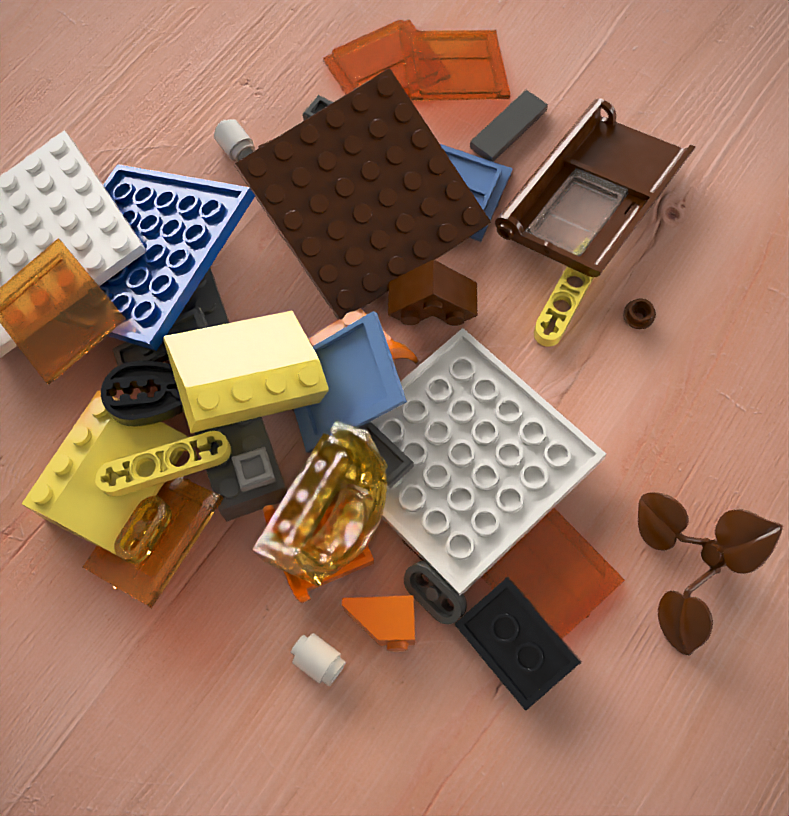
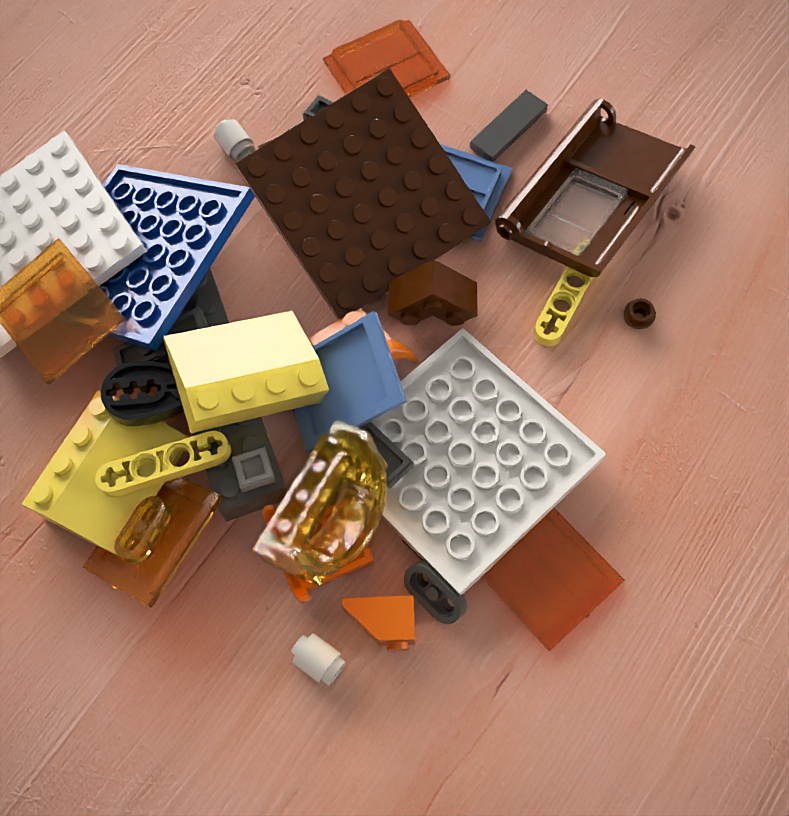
(453, 65): clear orange piece -> none
(517, 643): black plate -> none
(741, 544): reddish brown plant -> none

